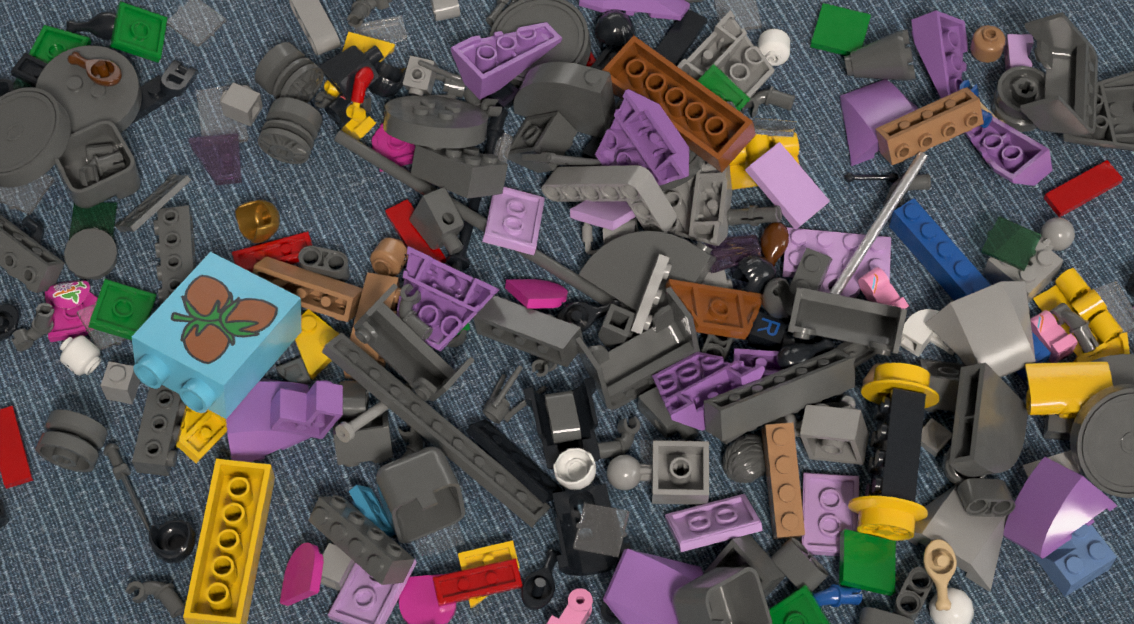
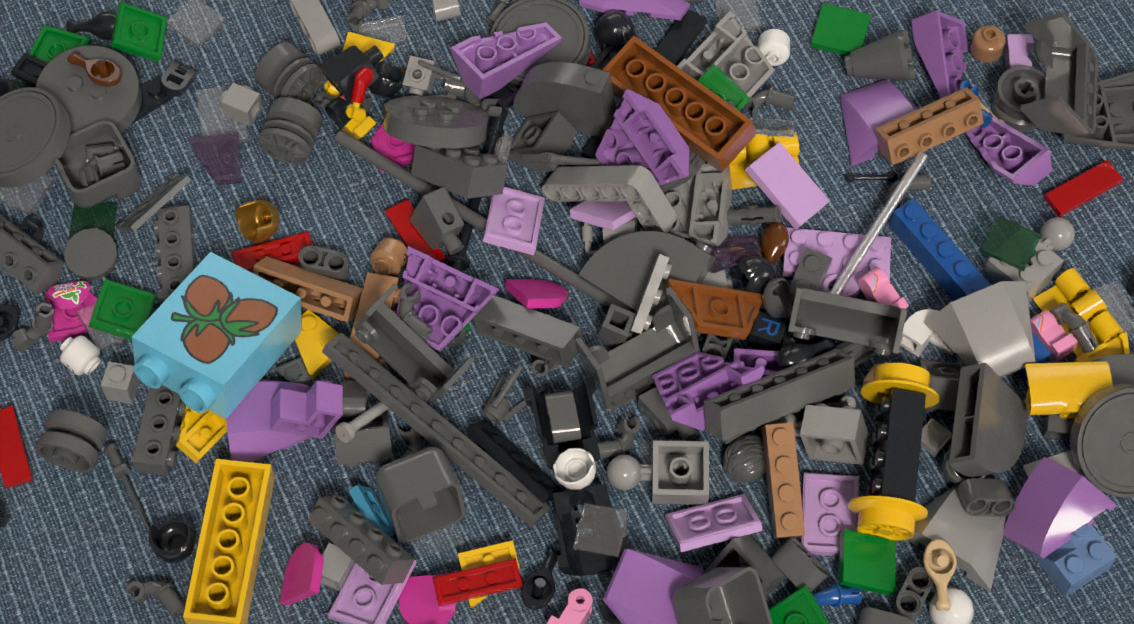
(583, 313): black piece -> none

